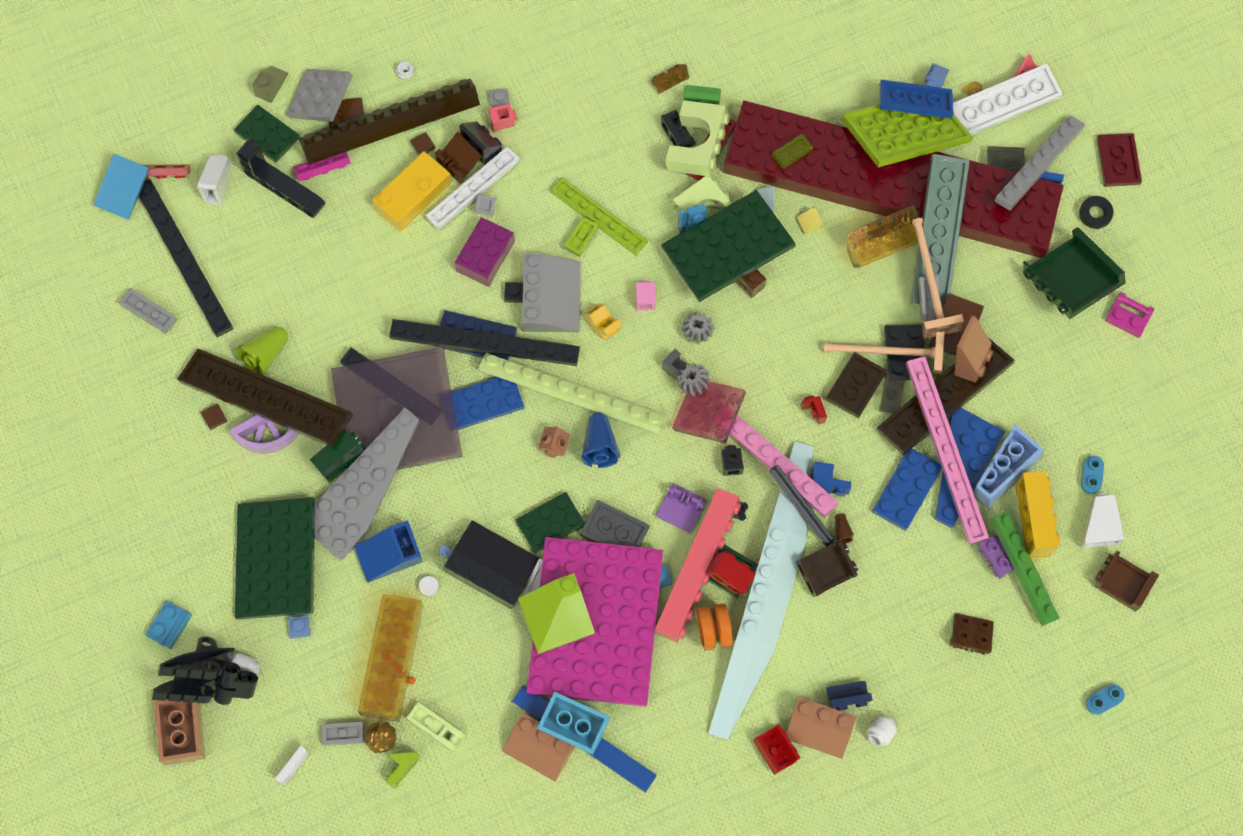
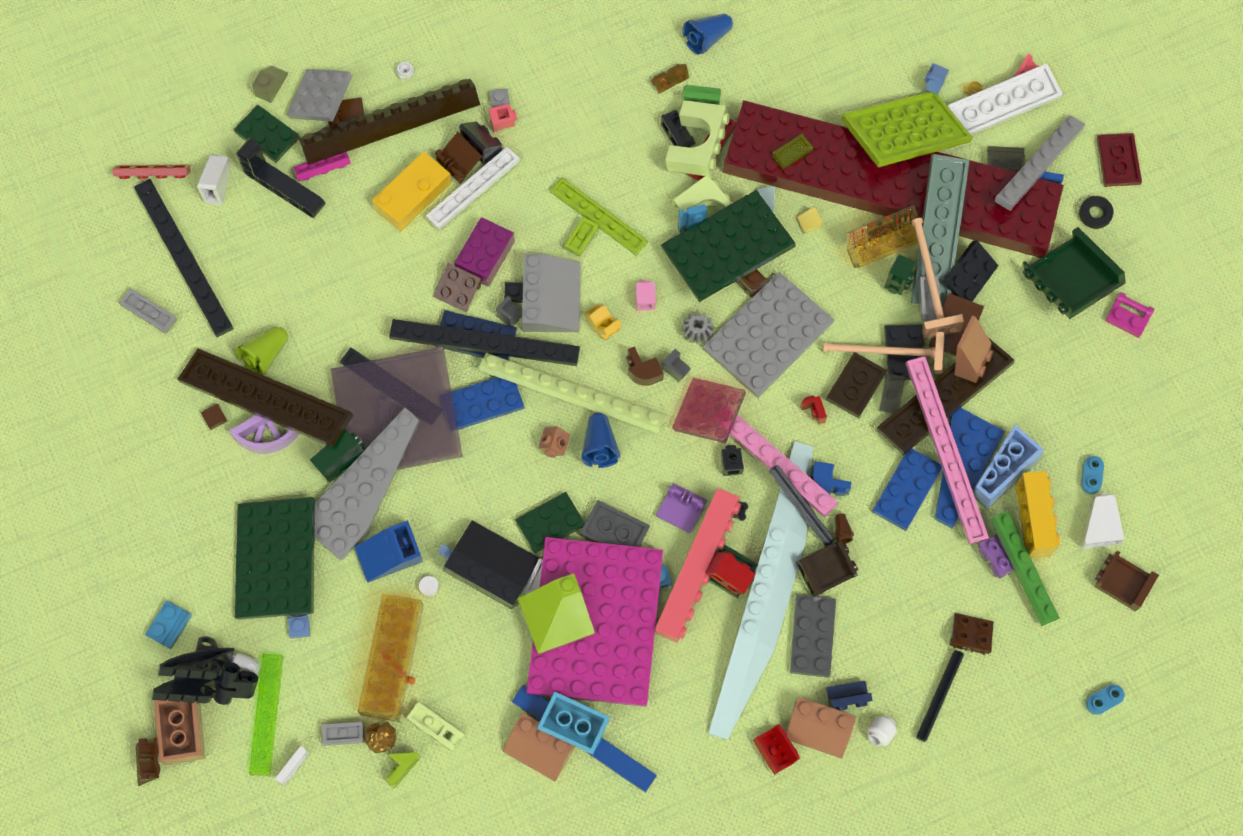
(121, 186): dark azure tile -> none
(147, 760): none -> reddish brown hinge
(266, 715): none -> clear neon green plate
(422, 143): reddish brown tile -> none
(457, 287): none -> hinge
(485, 205): light grey plate -> none
(508, 312): none -> dark grey panel
(643, 373): none -> reddish brown brick
(693, 379): light grey gear -> none
(706, 31): none -> blue cone
(714, 627): orange wheel -> none
(768, 334): none -> light grey plate
(813, 636): none -> dark grey plate
(900, 275): none -> dark green brick
(916, 99): blue plate -> none
(939, 696): none -> black axle
(970, 272): none -> black plate

